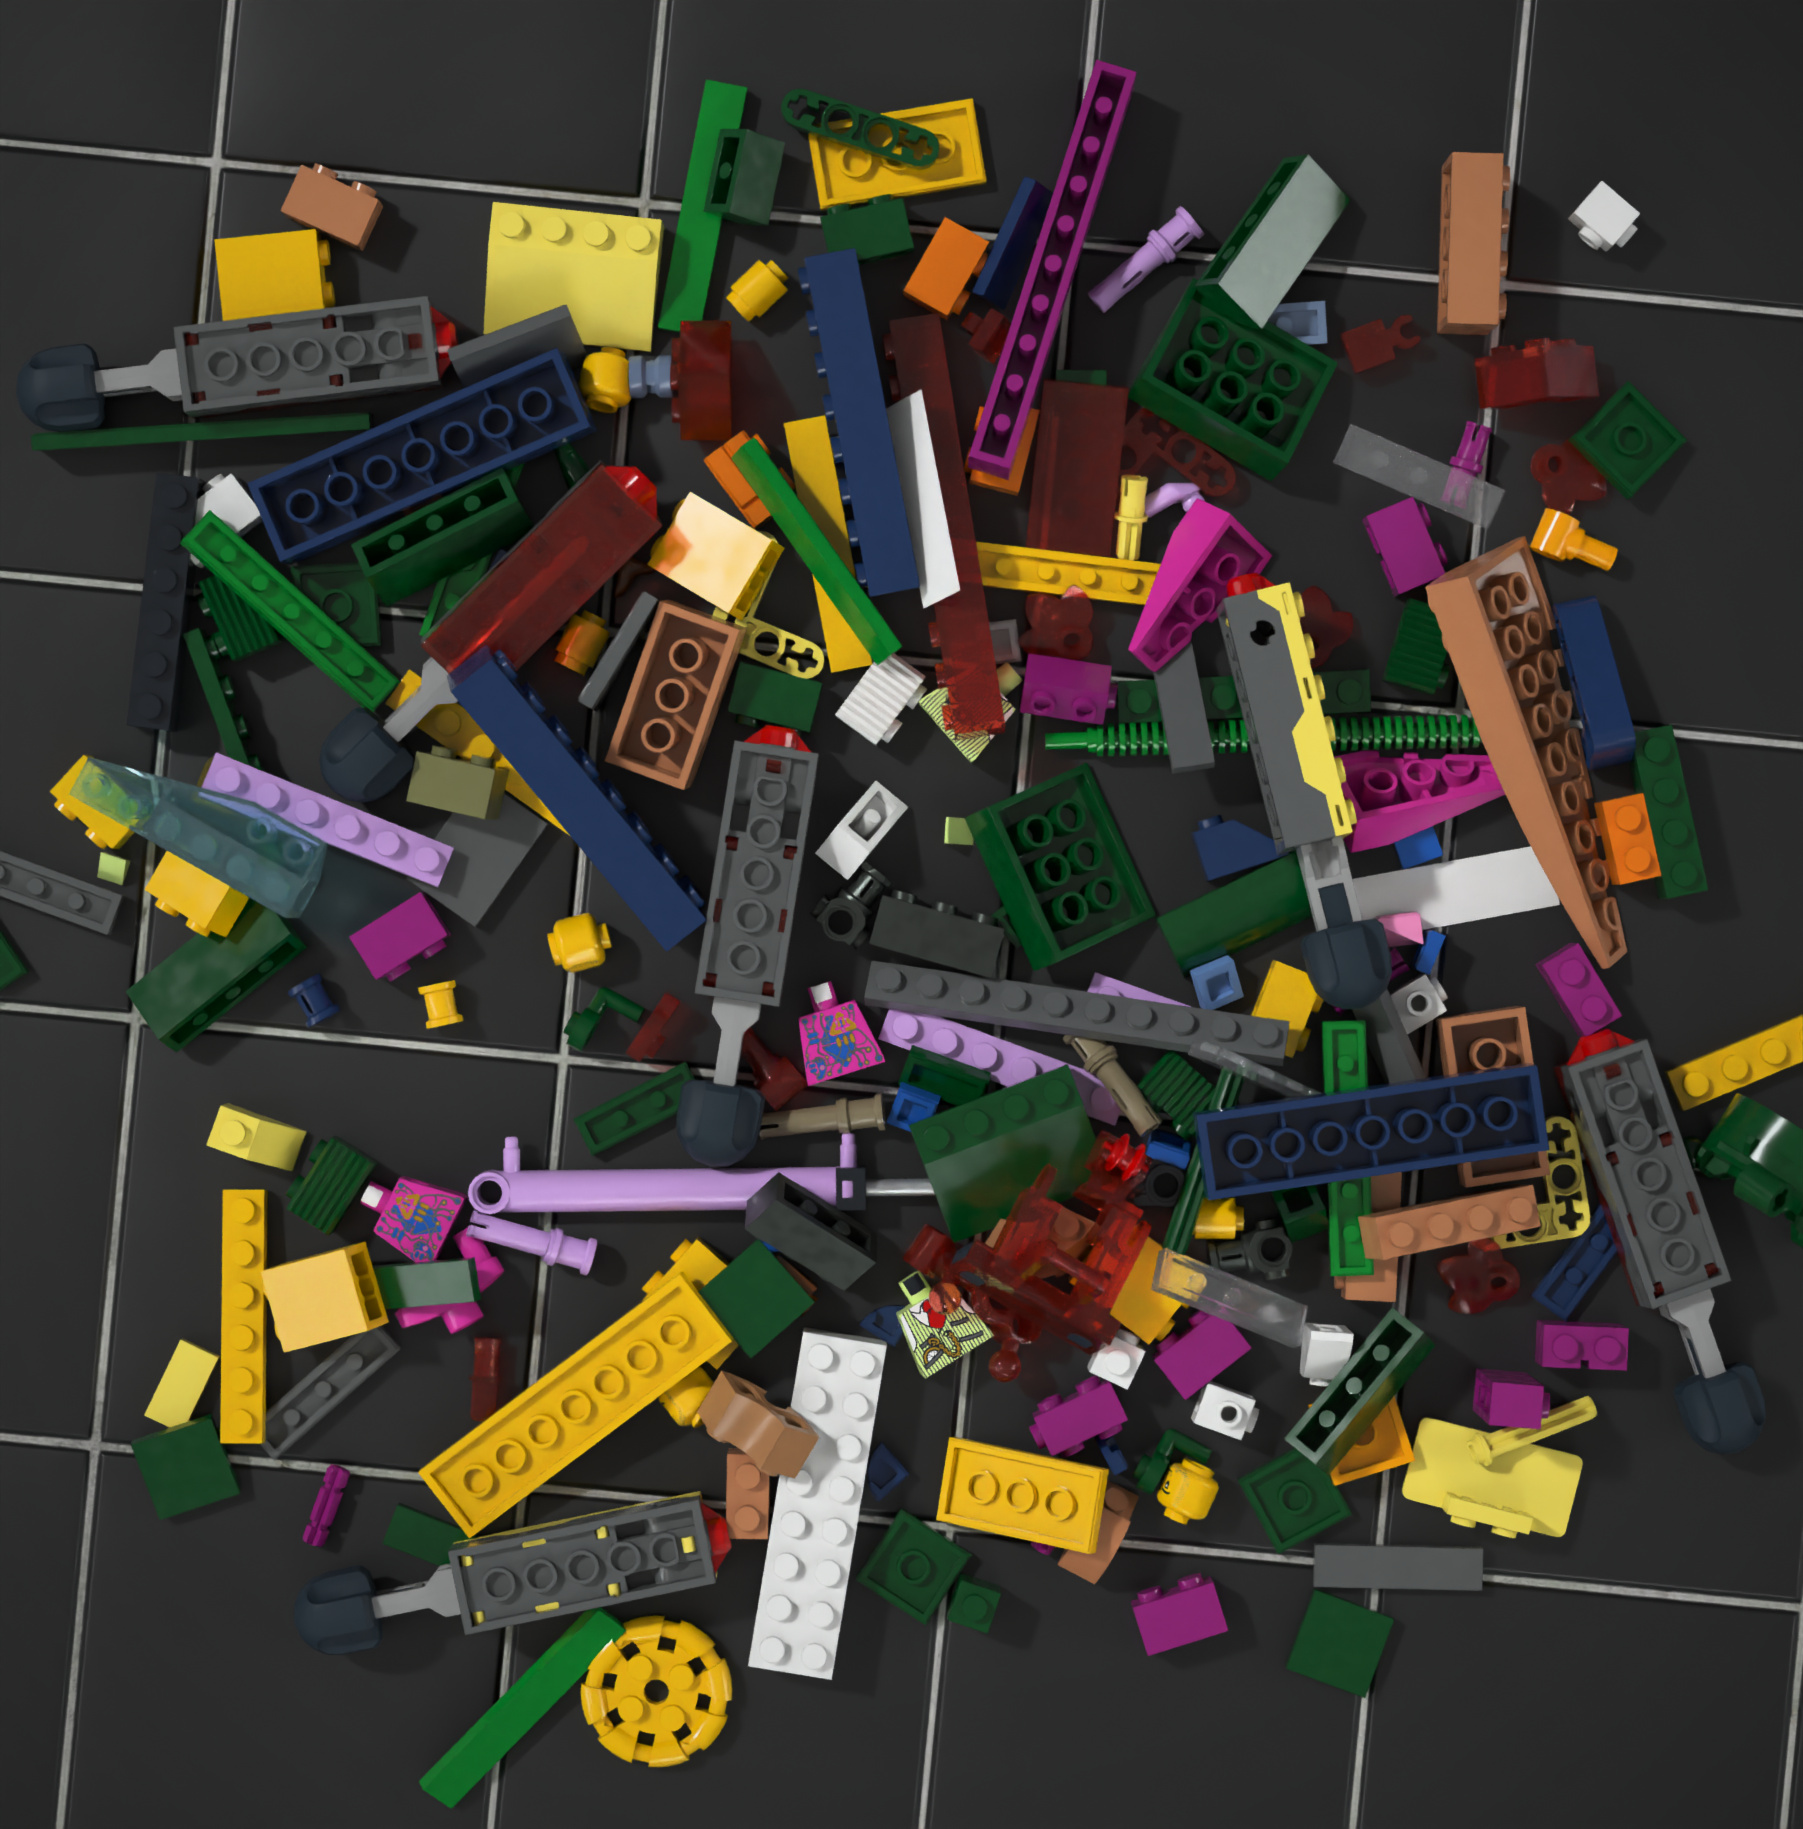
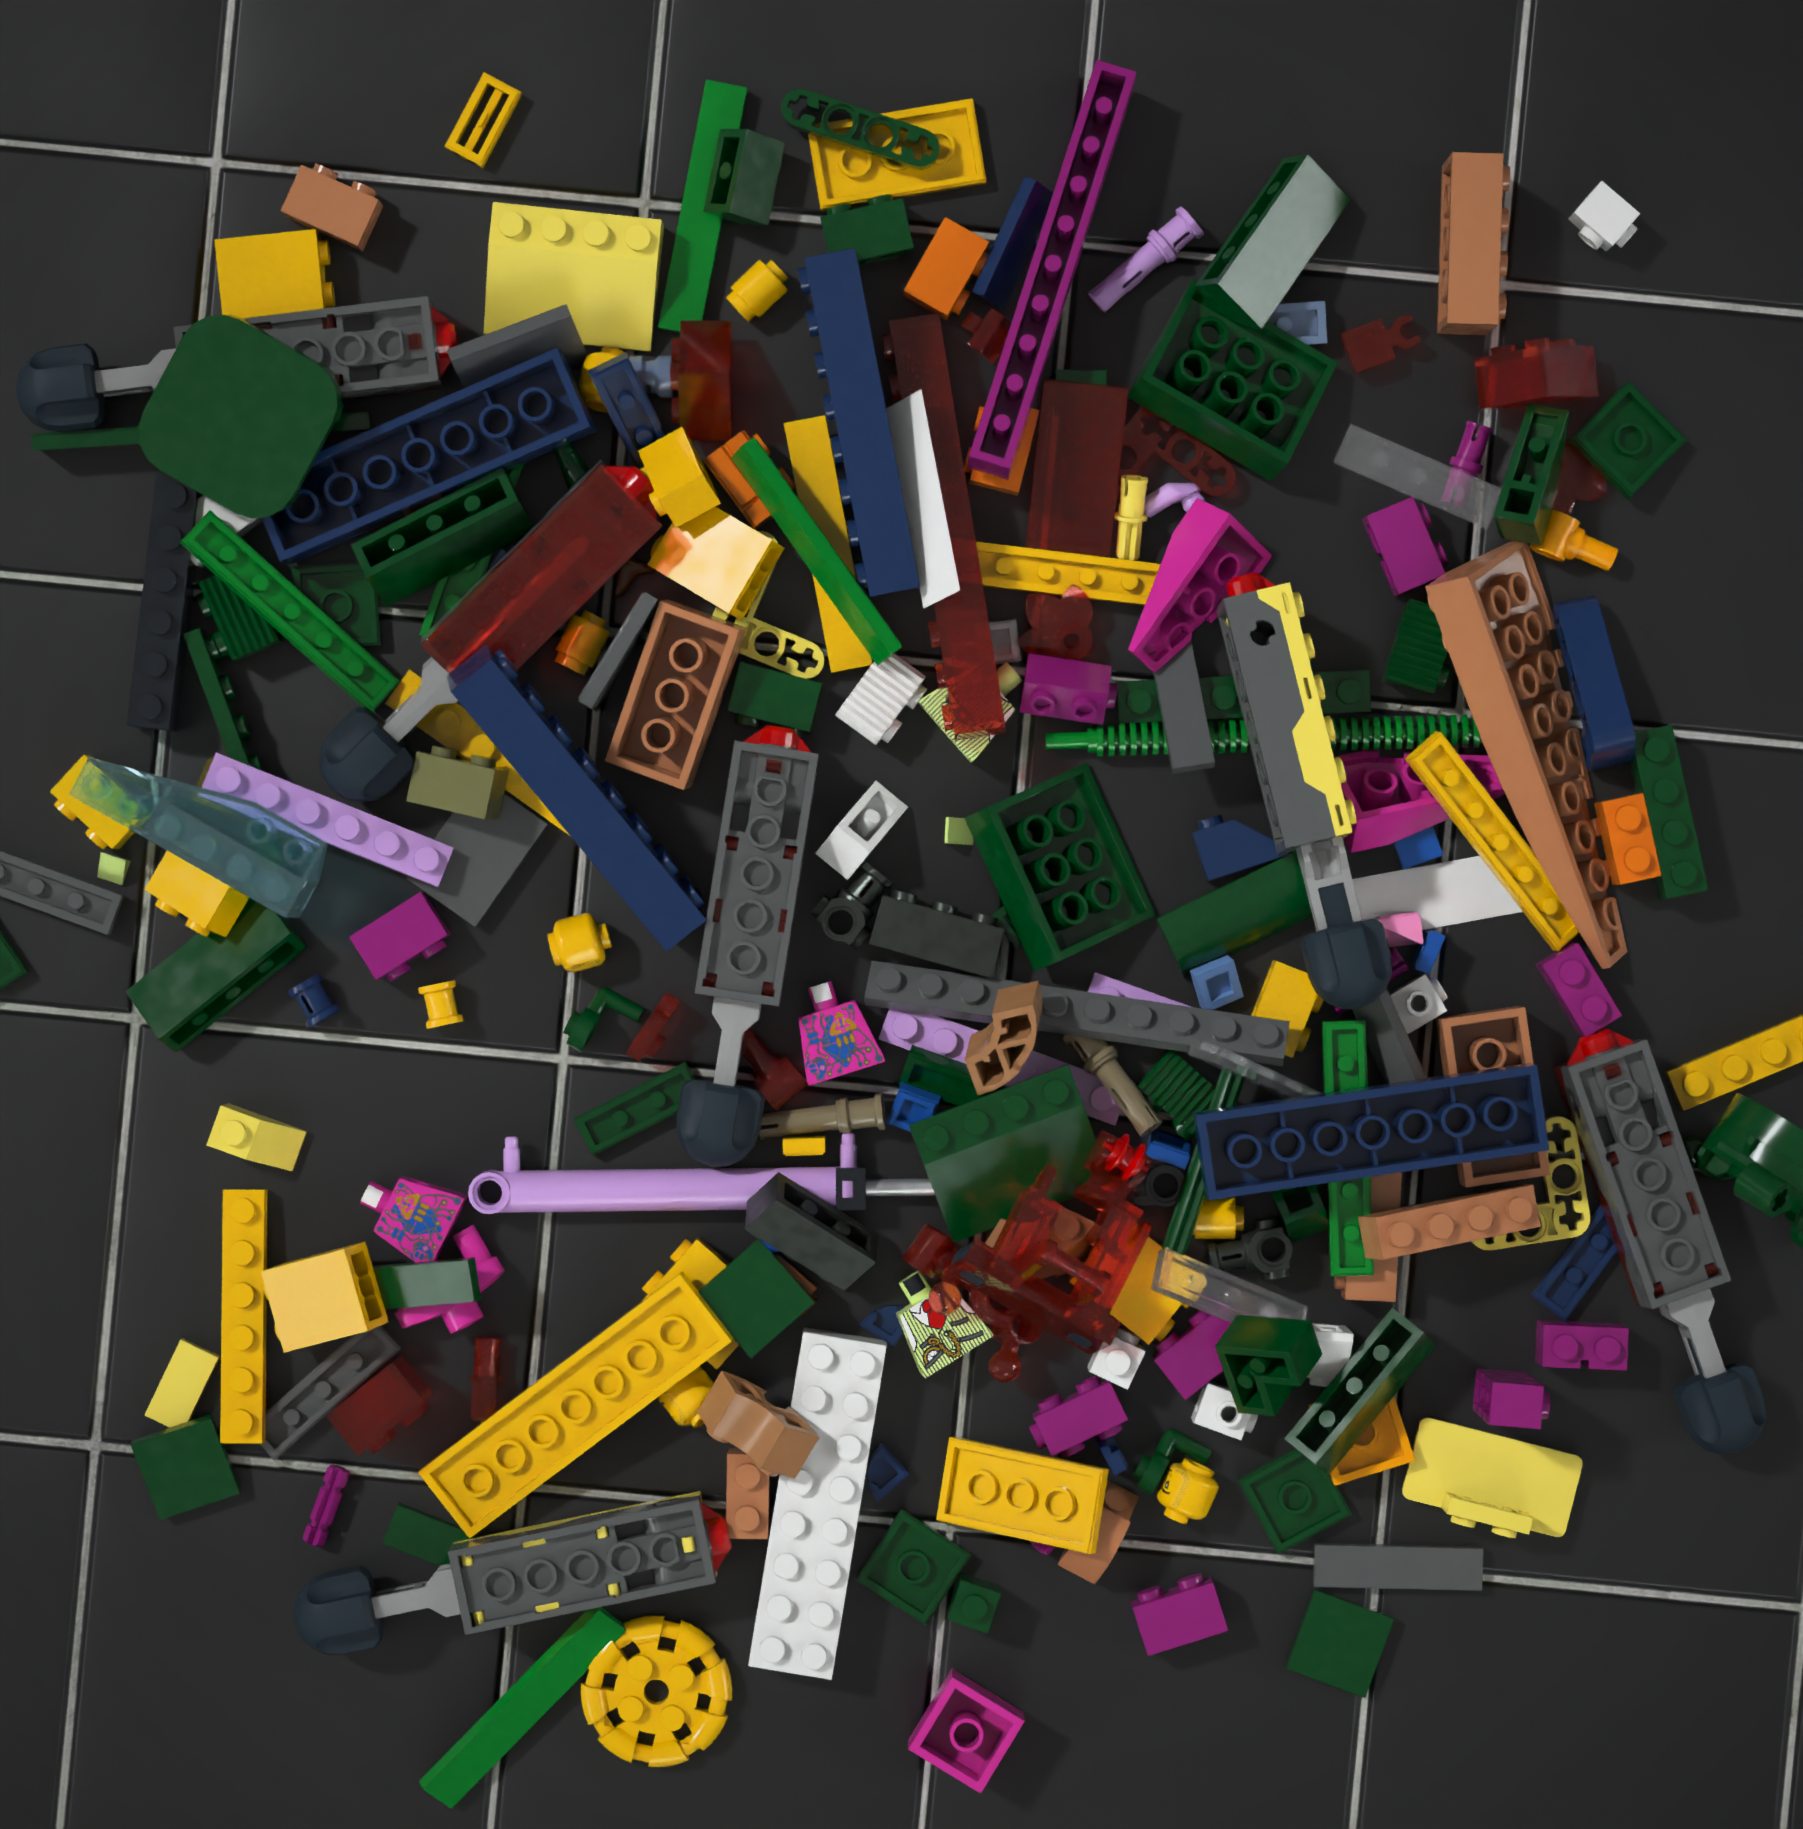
(239, 416): none -> dark green tile
(330, 1185): dark green brick -> none
(379, 1405): none -> clear red brick
(500, 88): none -> yellow tile
(552, 1246): lavender pin -> none
(627, 405): none -> dark blue tile
(678, 478): none -> yellow brick
(804, 1145): none -> yellow tile
(966, 1730): none -> dark pink brick
(1006, 1043): none -> medium nougat brick
(1266, 1360): none -> dark green brick
(1323, 626): clear red plate -> none
(1472, 1277): clear red plate -> none
(1486, 1447): light yellow axle -> none
(1492, 837): none -> yellow tile
(1532, 475): none -> dark green slope

